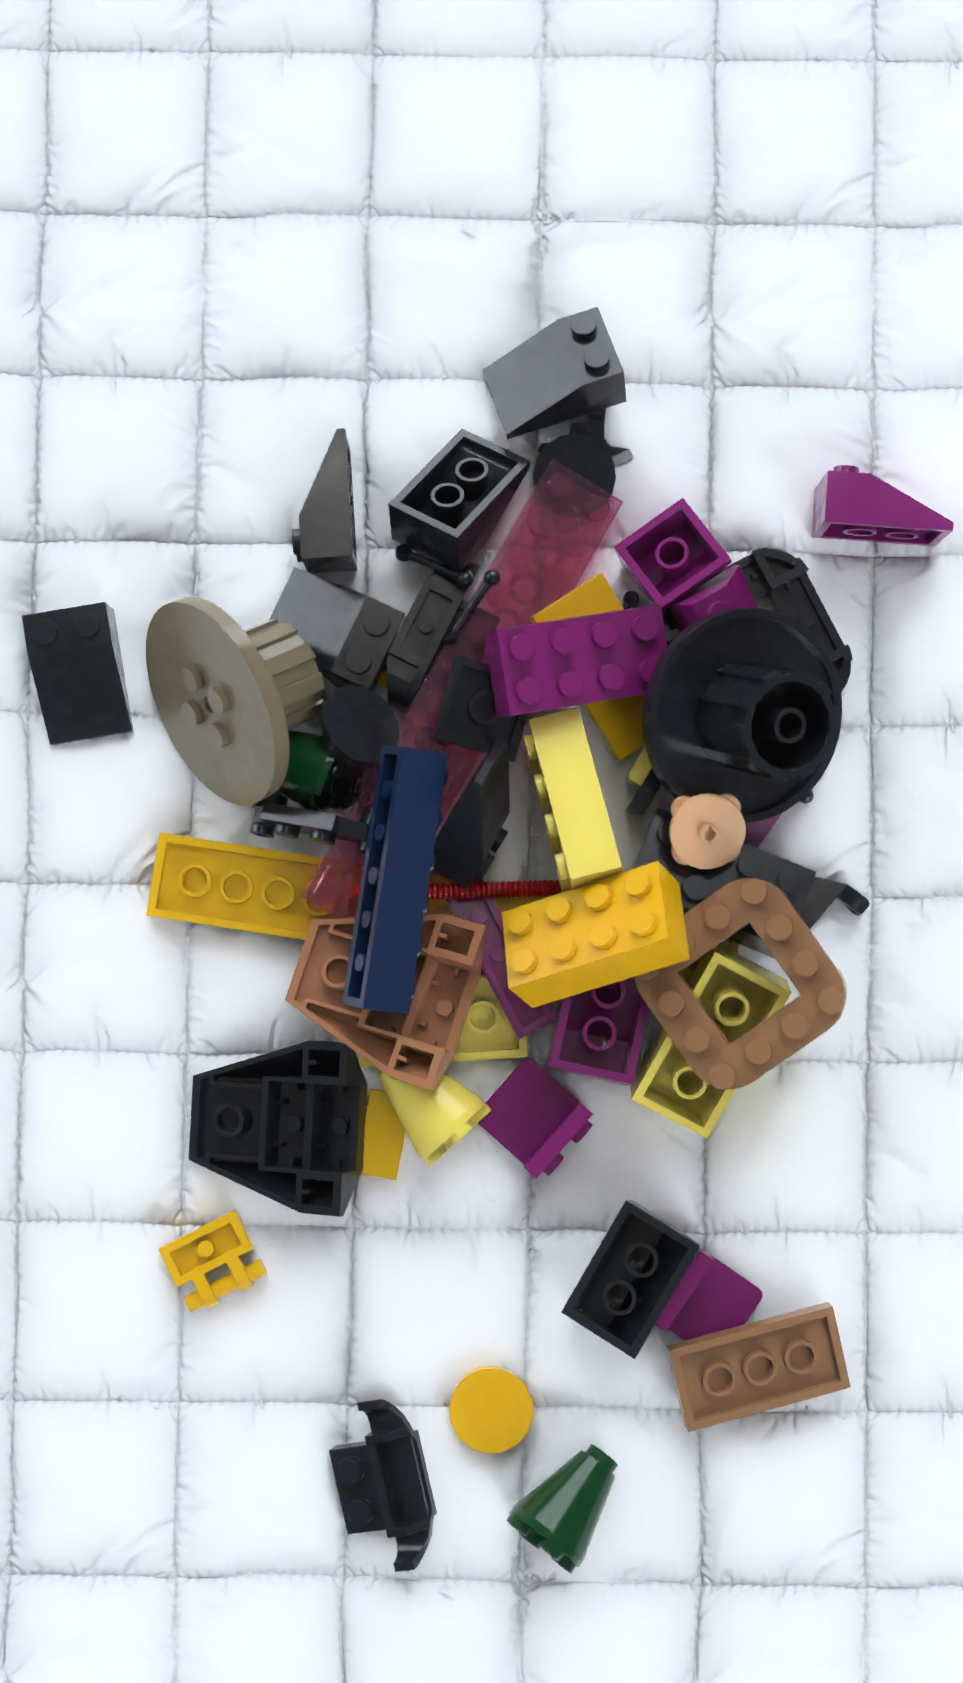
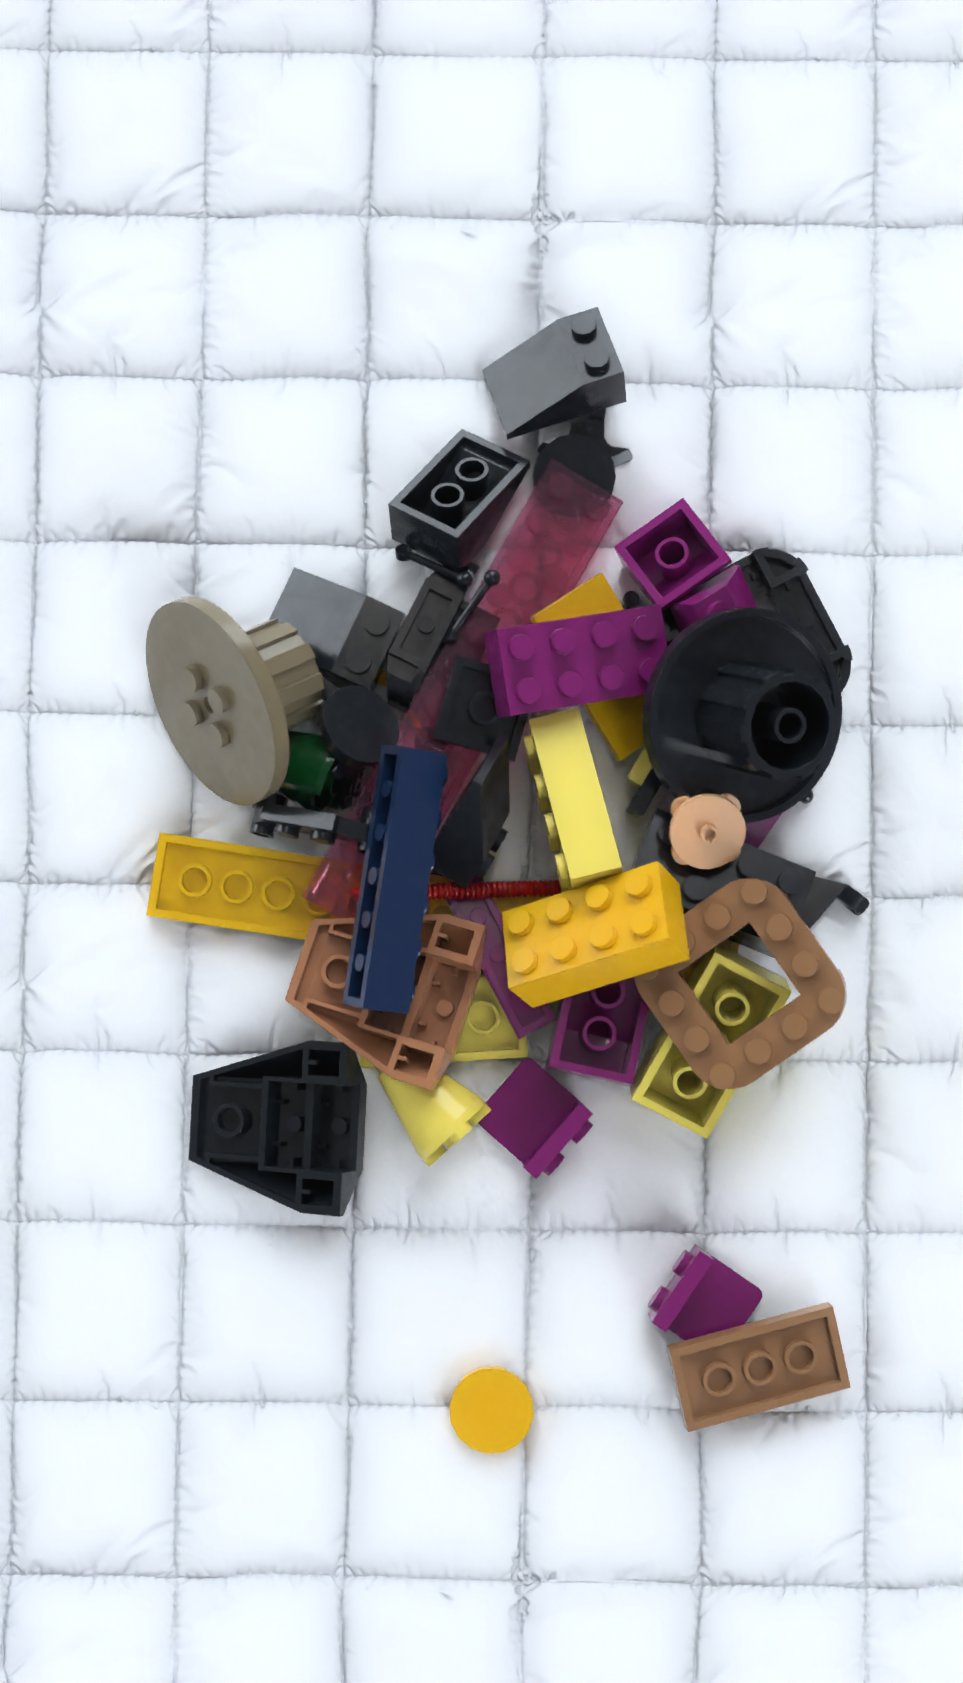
(78, 672): black slope -> none
(206, 1249): yellow plate -> none
(327, 518): black slope -> none
(382, 1137): yellow tile -> none
(387, 1483): black plate -> none
(566, 1507): dark green cone -> none
(631, 1278): black slope -> none
(870, 510): magenta slope -> none

